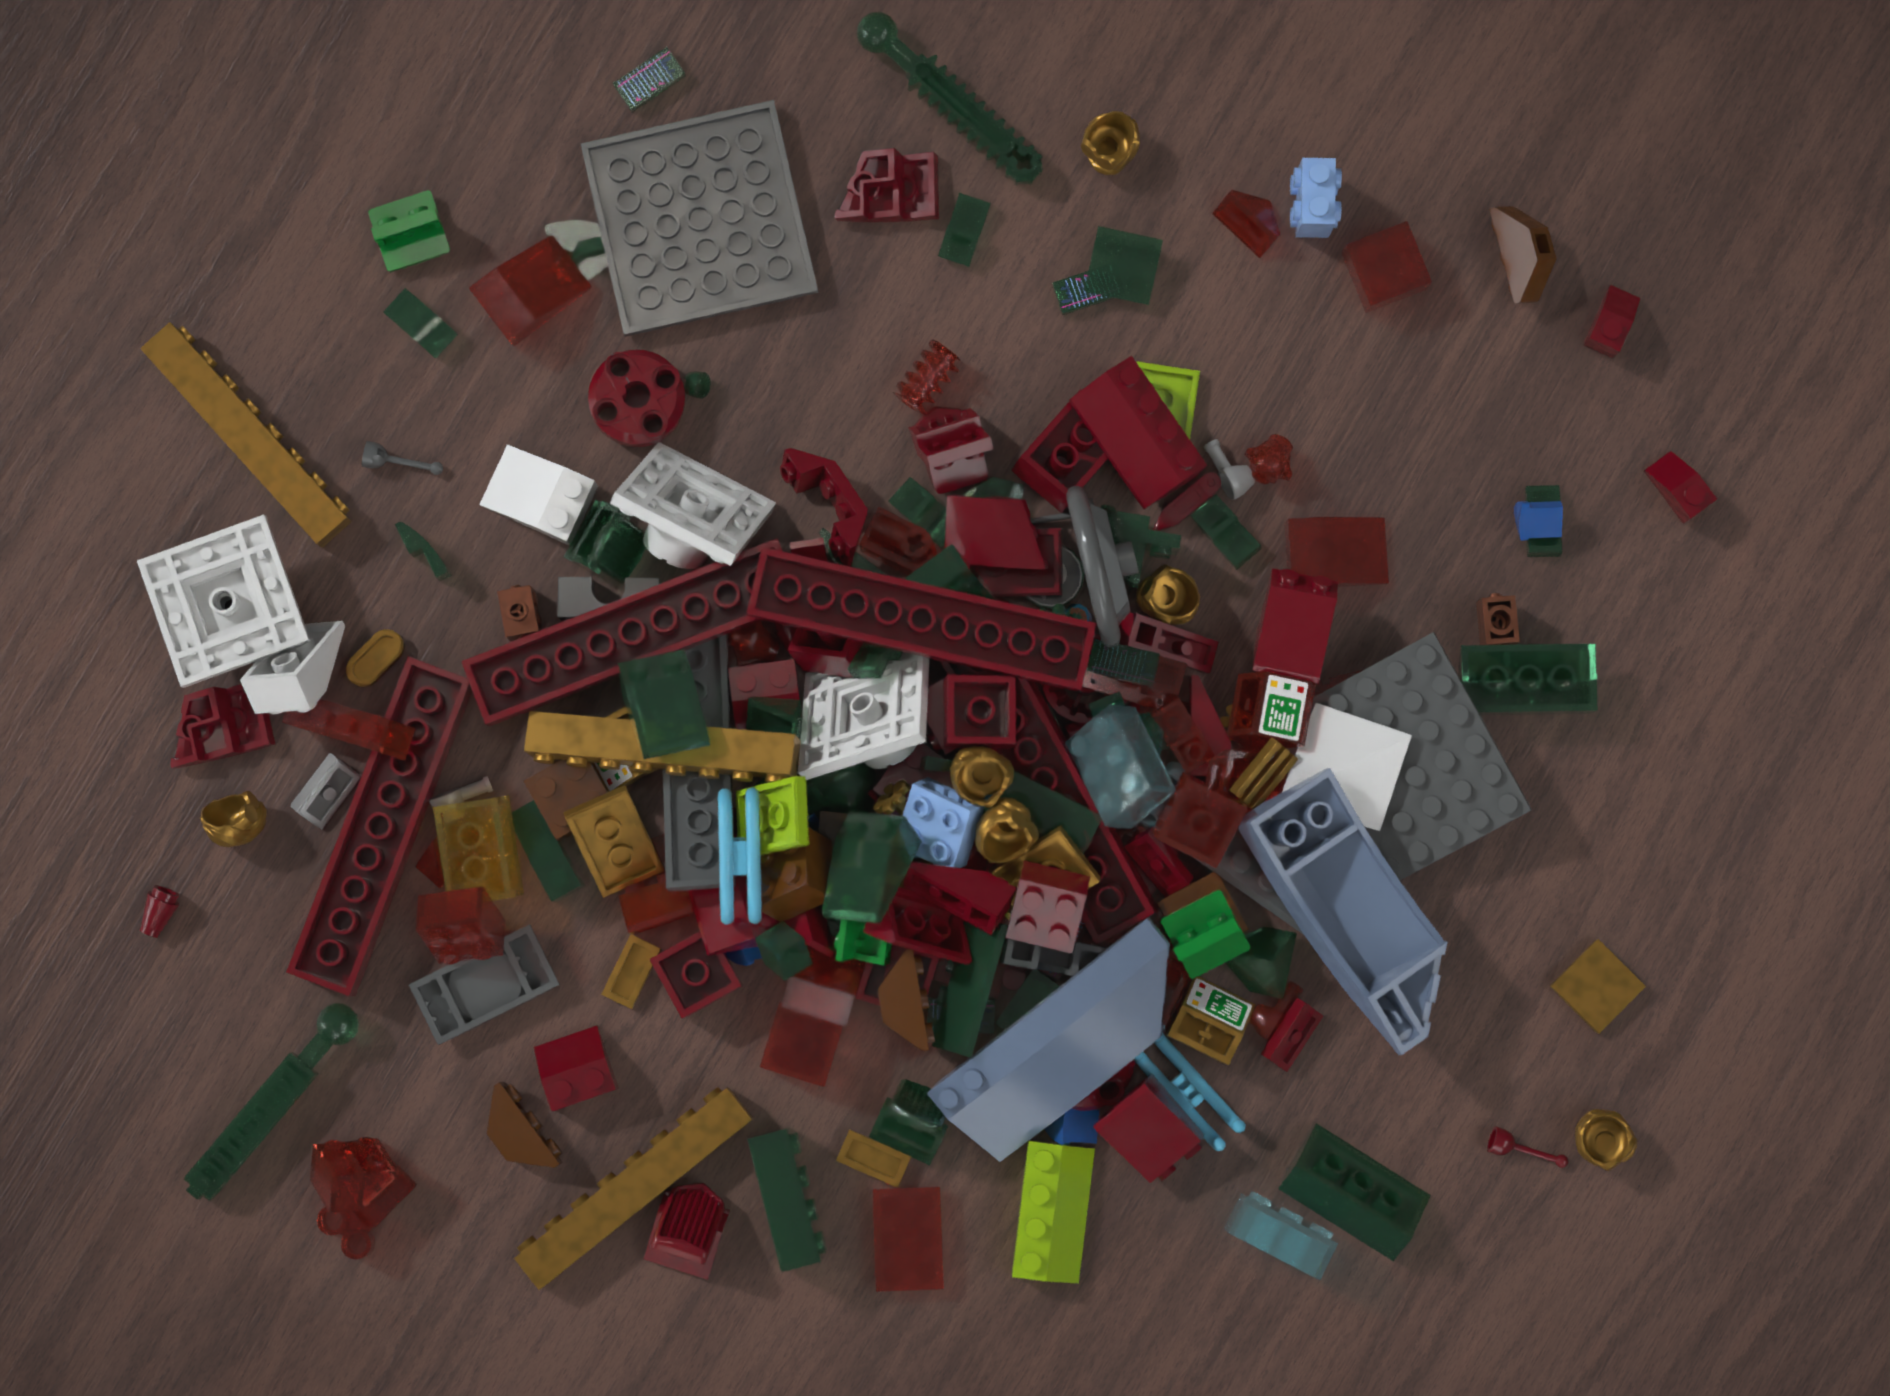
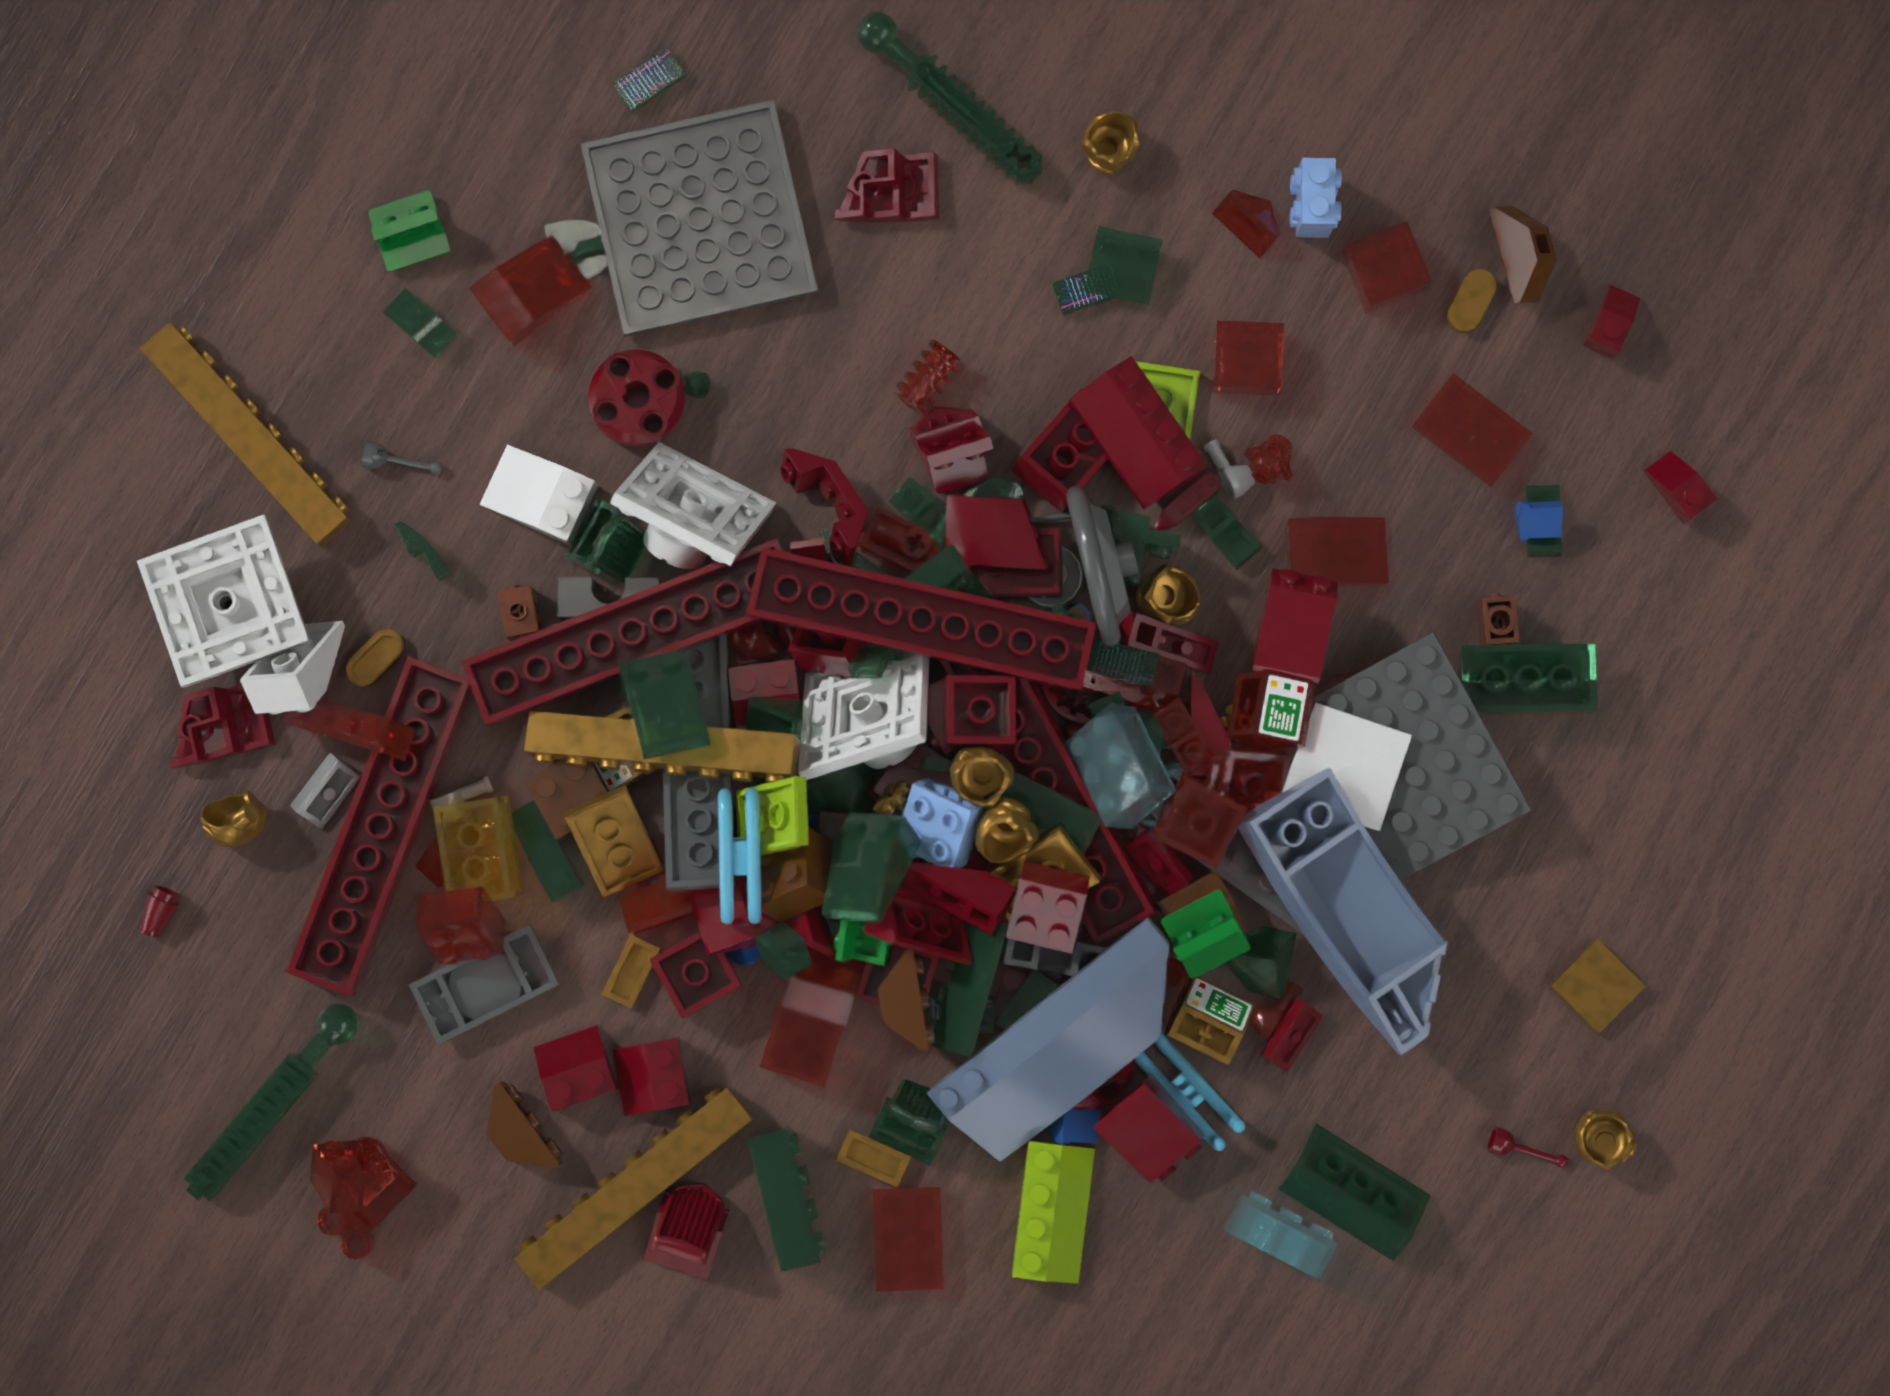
(651, 1076): none -> dark red slope
(964, 229): clear green slope -> none
(1248, 358): none -> clear red brick
(1266, 777): pearl gold tile -> none
(1471, 301): none -> pearl gold tile
(1472, 430): none -> clear red plate

